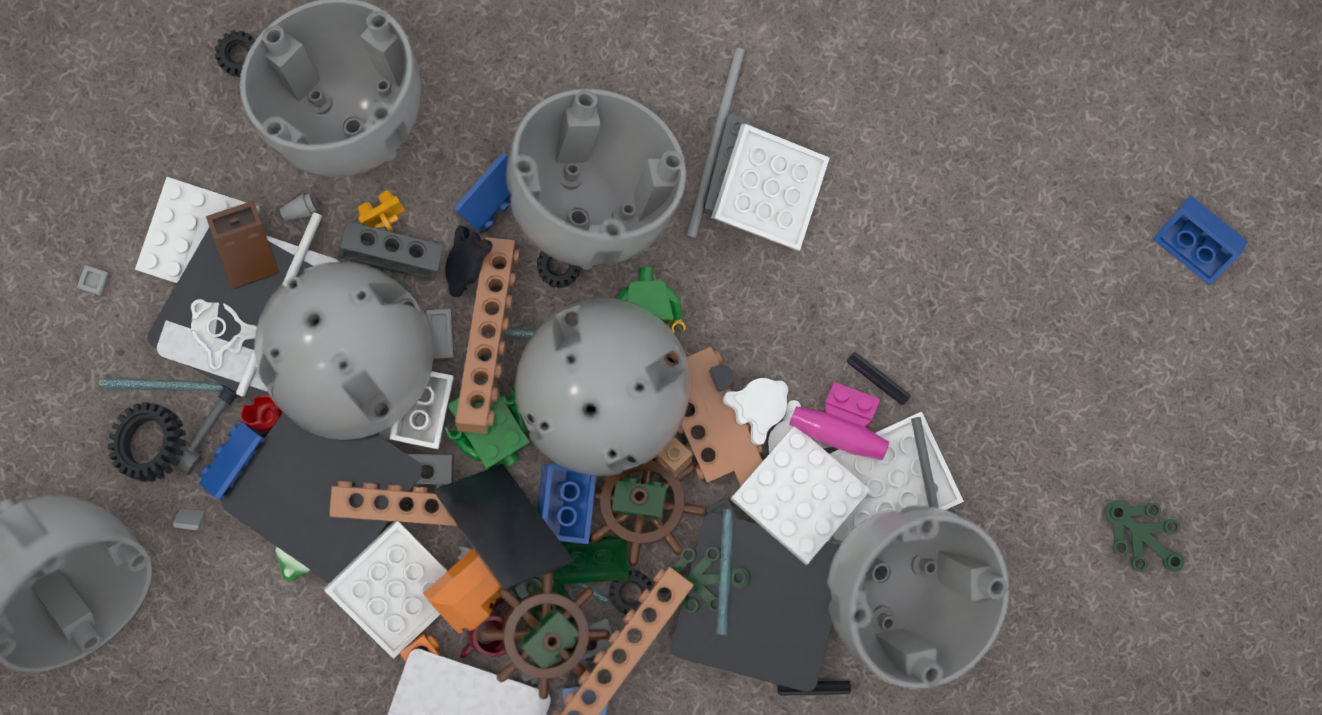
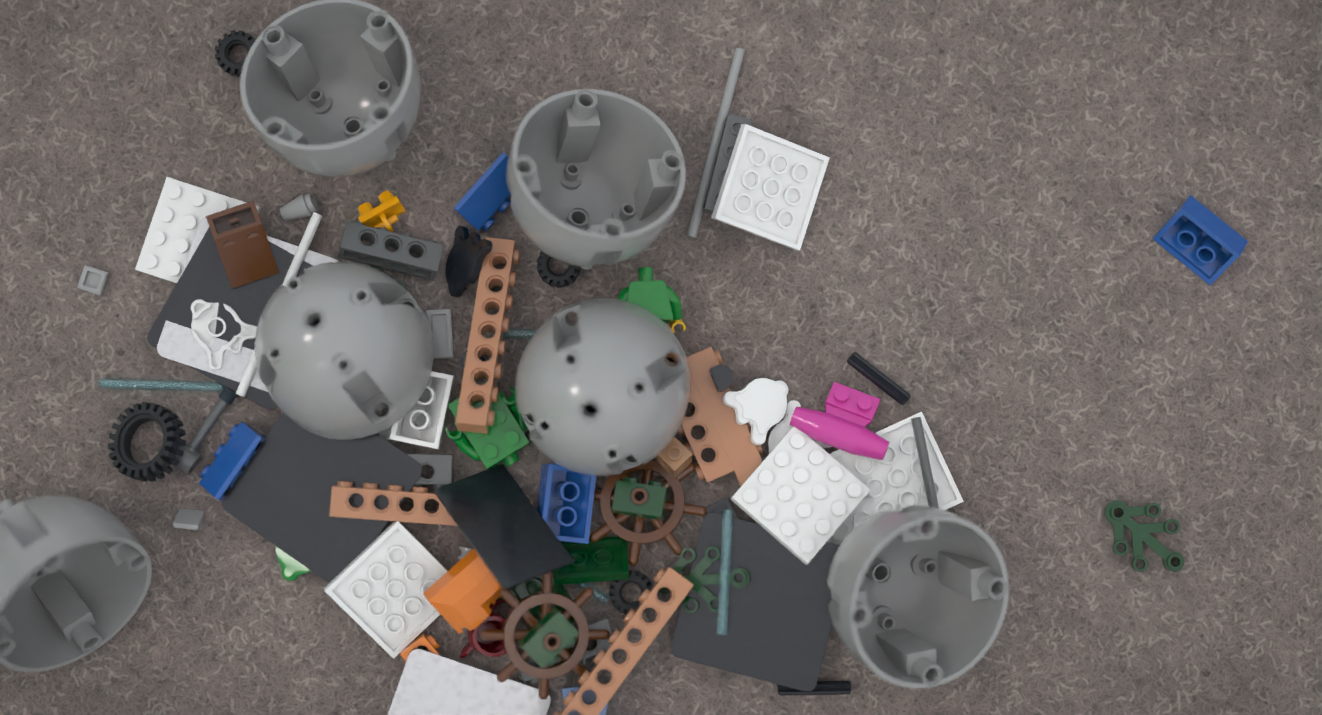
(261, 413): red hair -> none

